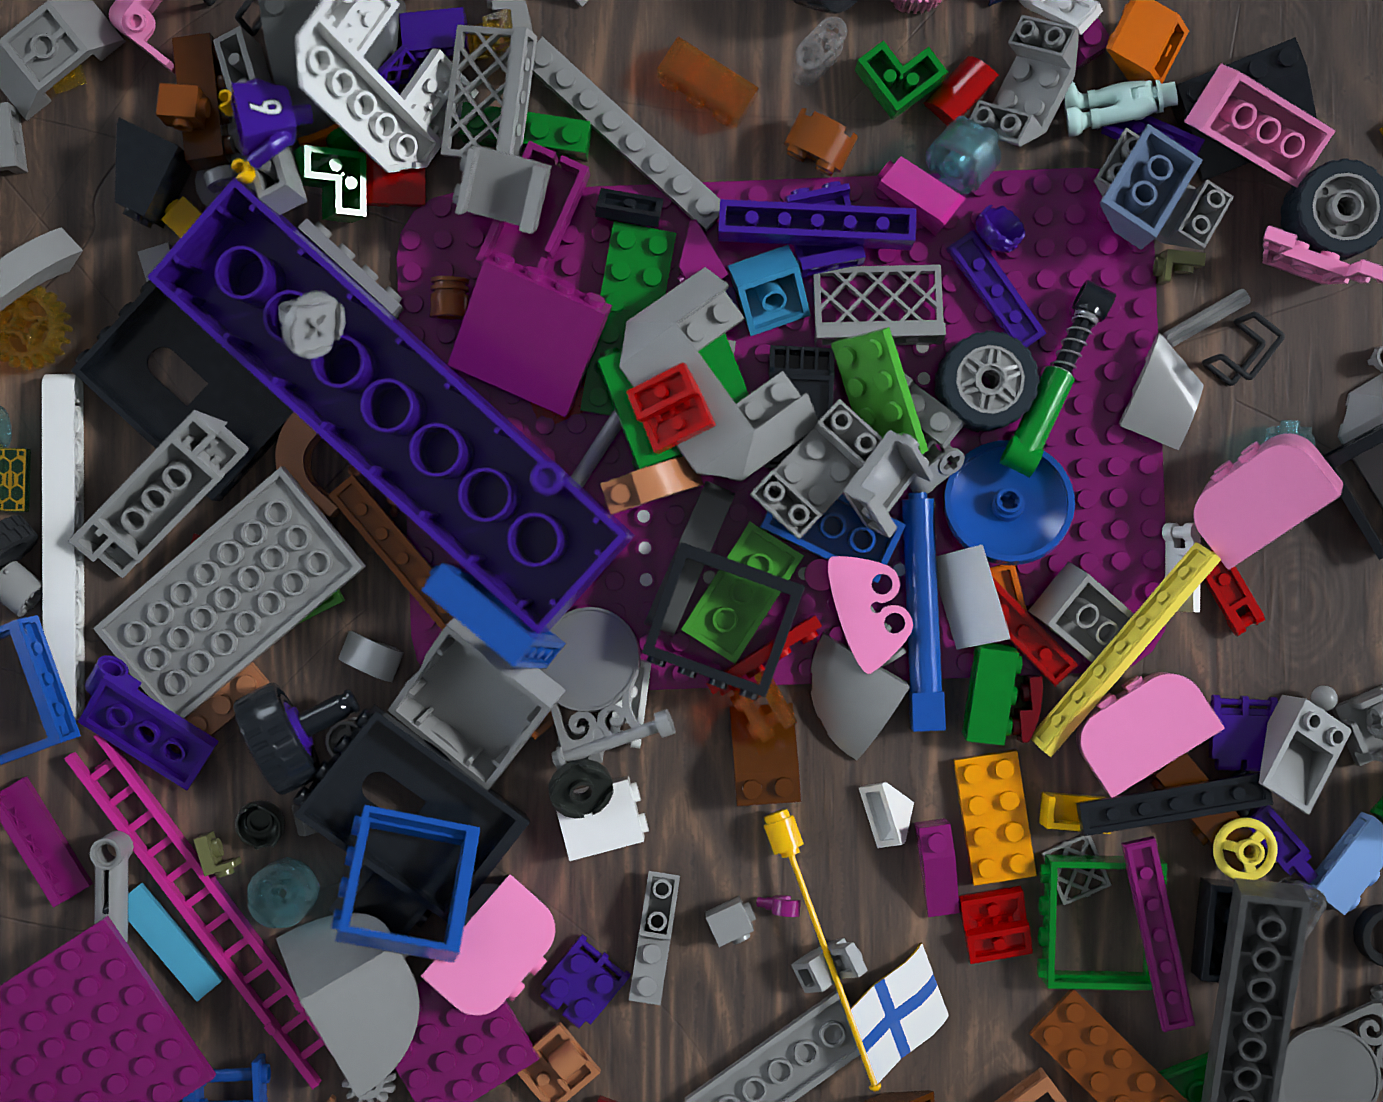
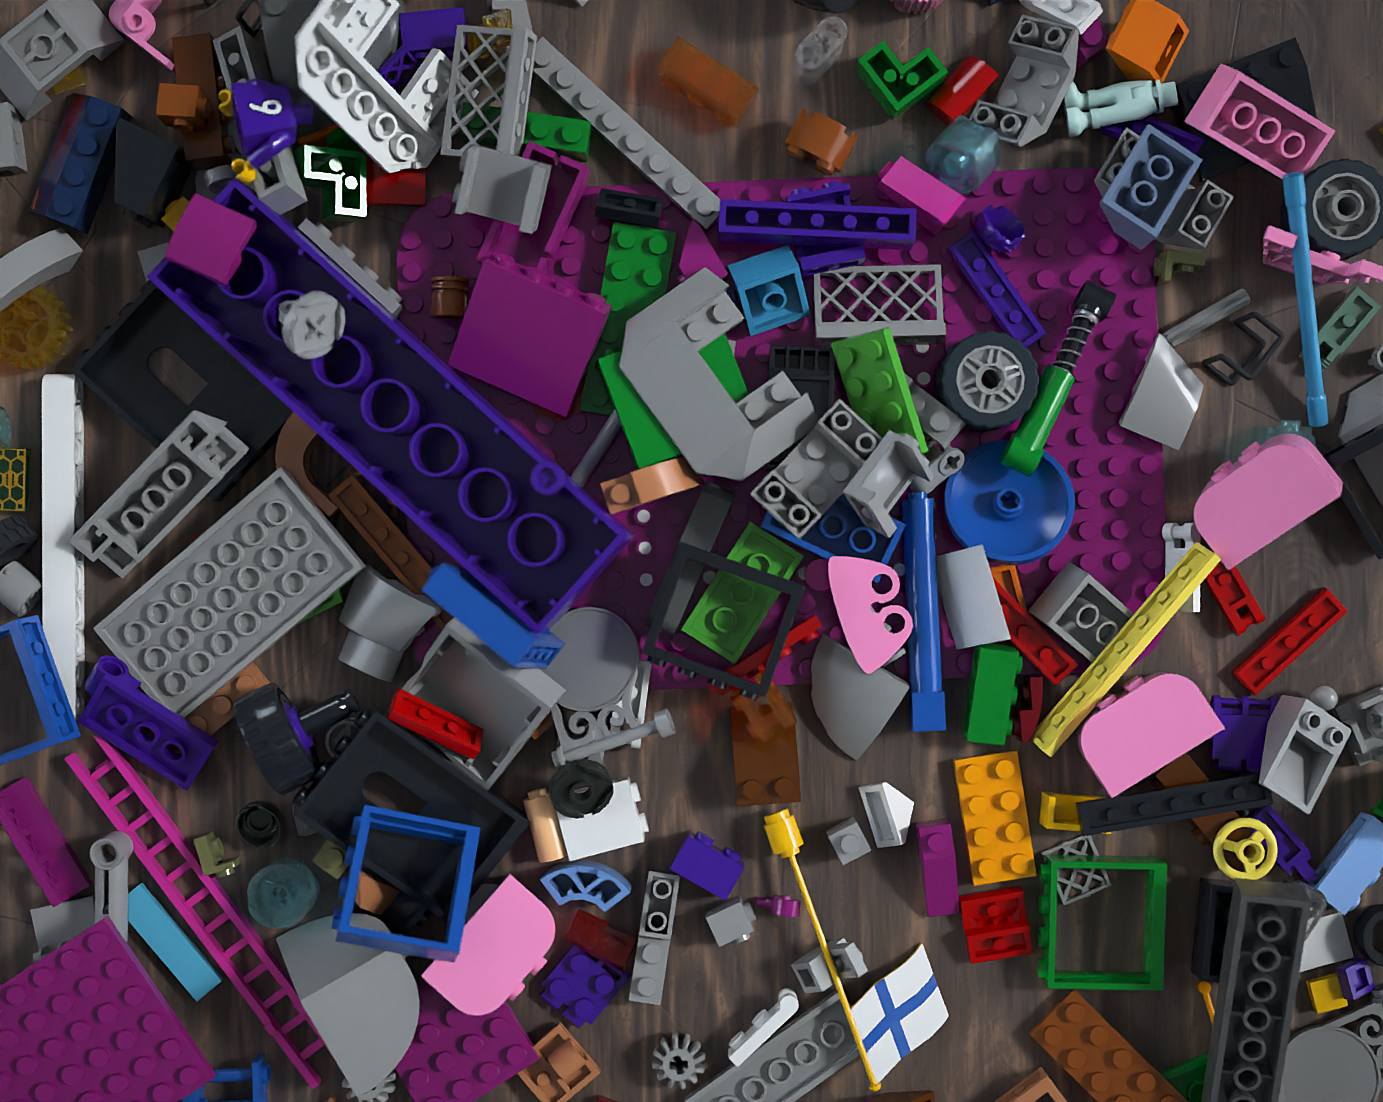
(61, 923): none -> light grey hinge
(78, 163): none -> dark blue slope
(210, 239): none -> magenta slope
(331, 859): none -> olive brick
(374, 893): none -> nougat tile
(386, 610): none -> light grey slope
(435, 723): none -> red plate
(544, 826): none -> light nougat brick
(586, 882): none -> medium blue brick
(599, 940): none -> clear red slope
(671, 408): red slope -> none
(689, 1055): none -> light grey gear
(707, 864): none -> dark purple brick
(764, 1025): none -> white plate
(848, 840): none -> light grey brick
(1158, 934): magenta tile -> none
(1204, 987): none -> light orange hinge
(1289, 641): none -> red tile
(1295, 201): none -> dark azure piece
(1326, 943): none -> white sticker
(1326, 993): none -> yellow tile
(1345, 324): none -> sand green hinge
(1355, 978): none -> dark purple tile

